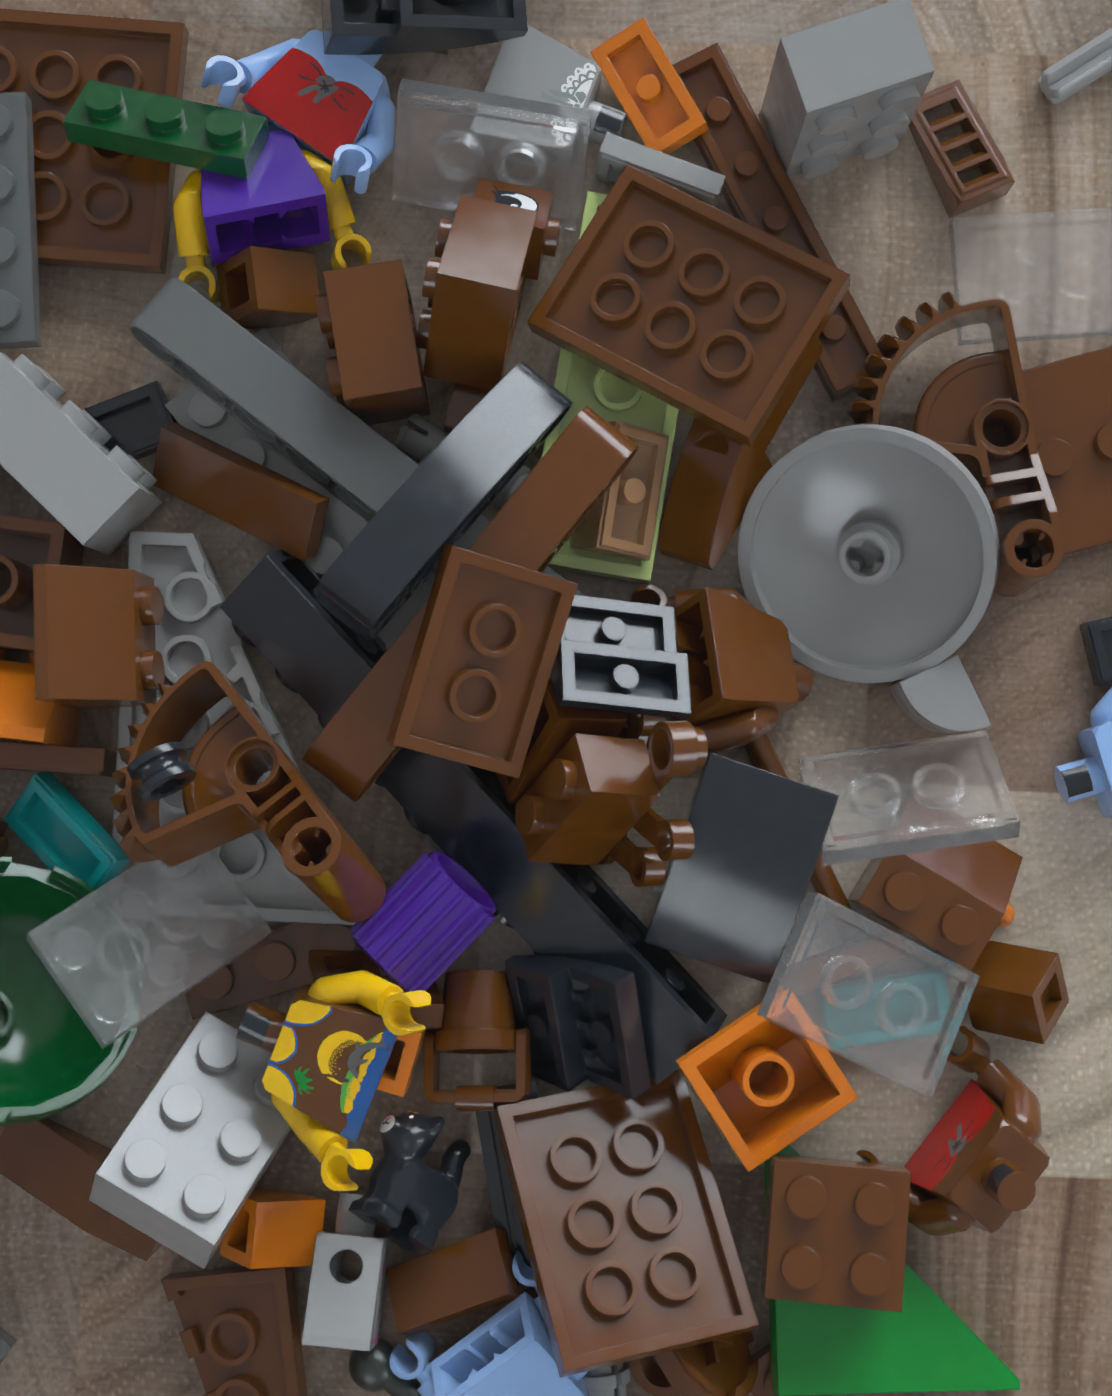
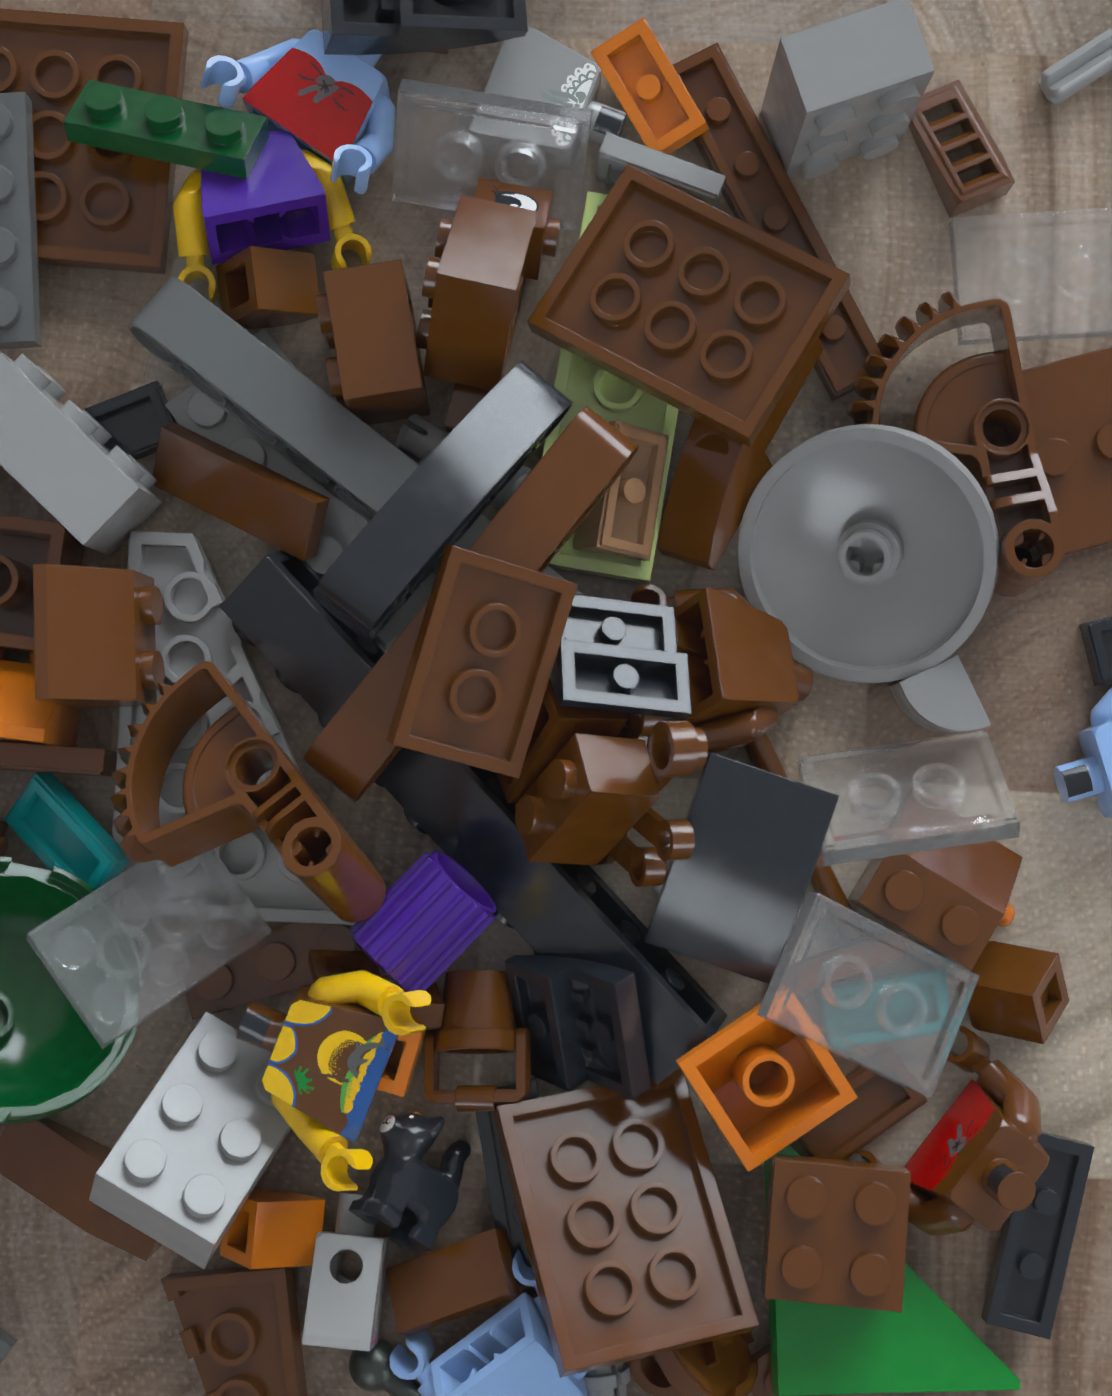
(161, 771): black bush -> none
(853, 1127): none -> reddish brown tile
(1038, 1243): none -> black plate

